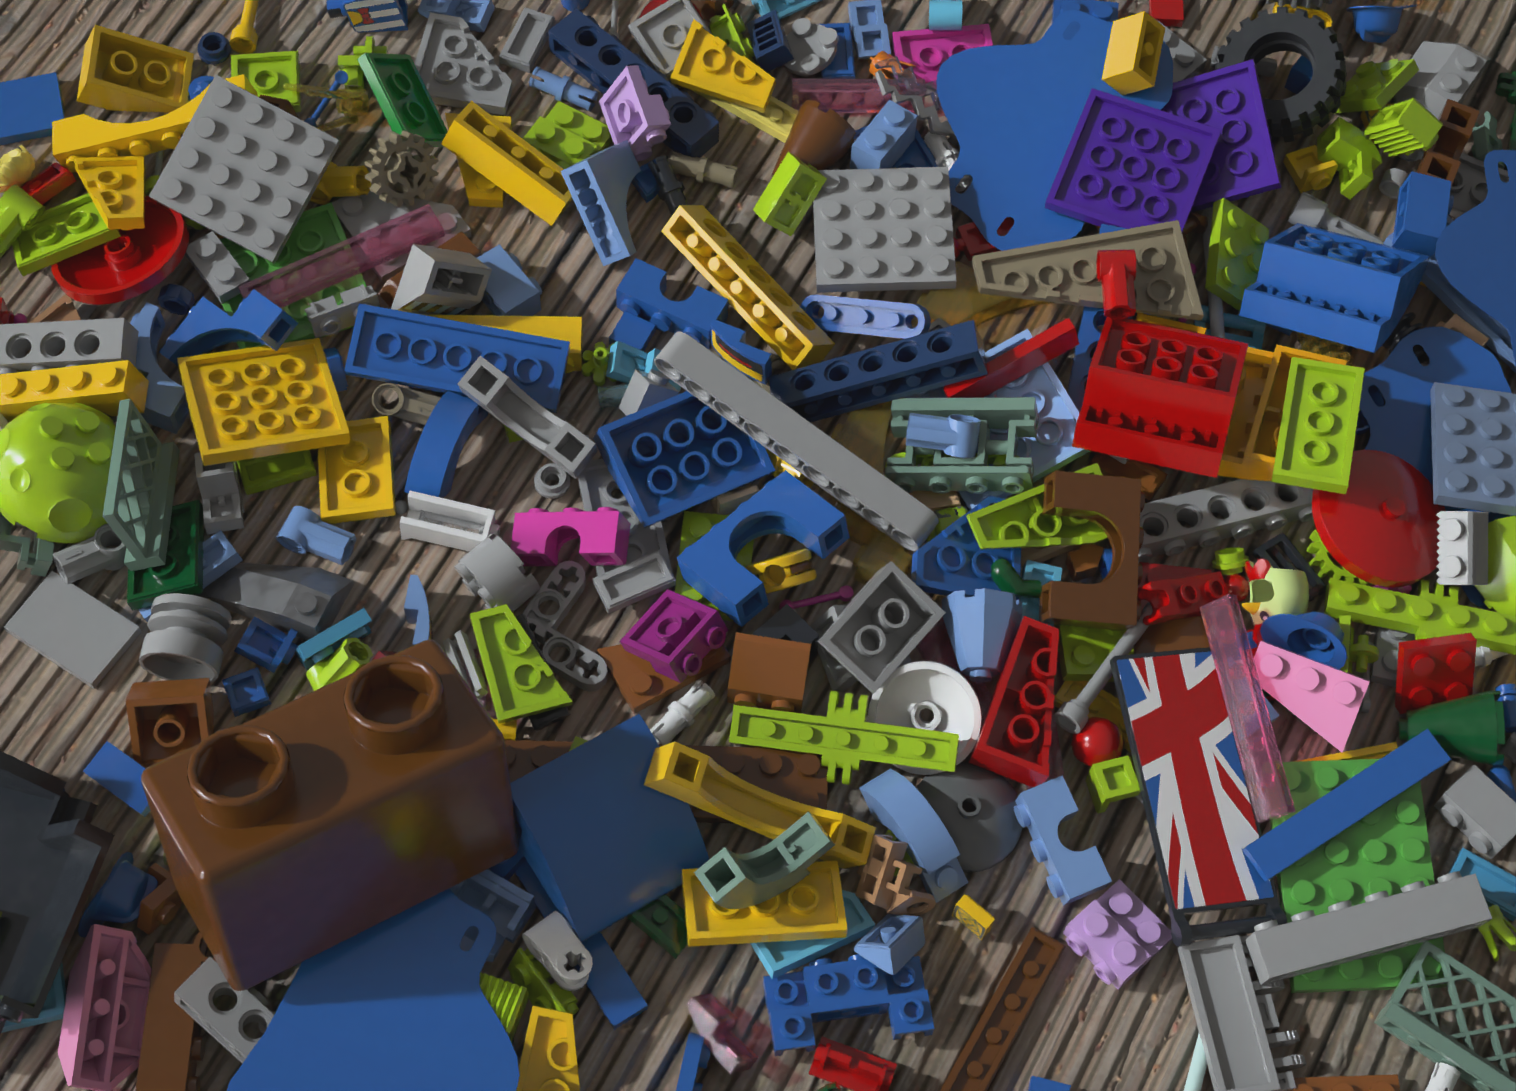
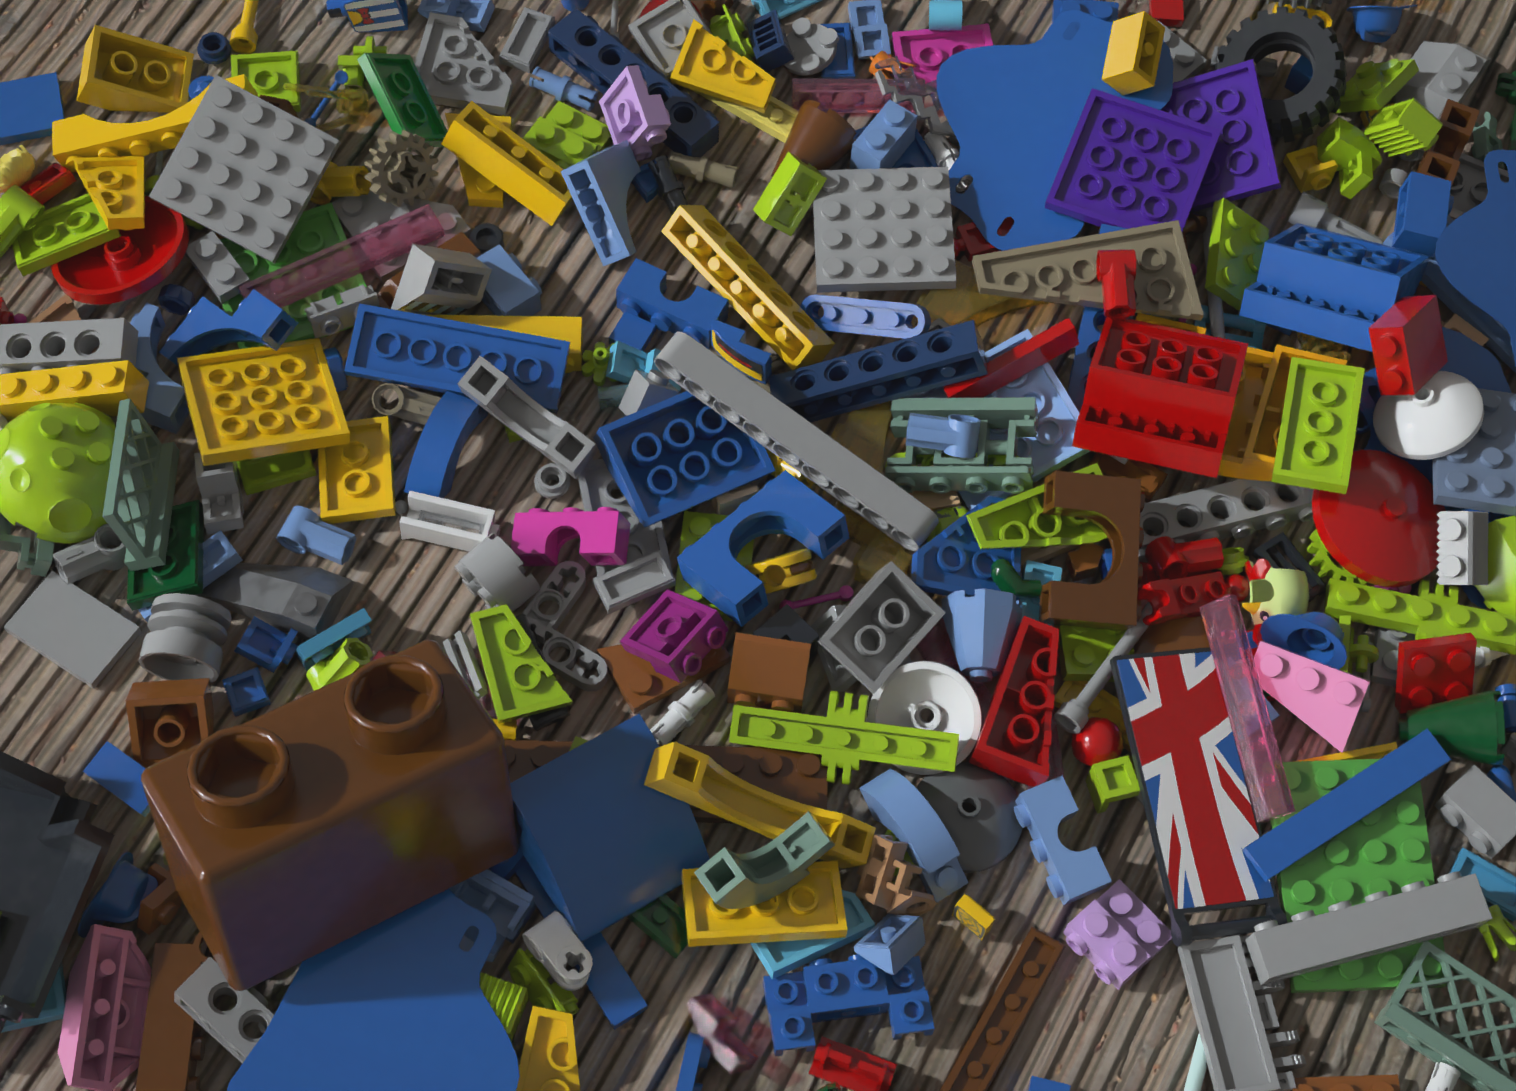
(418, 611): medium blue slope -> none
(486, 237): none -> black tile
(1178, 559): none -> red piece
(1408, 345): none -> red brick
(1432, 421): none -> white dish

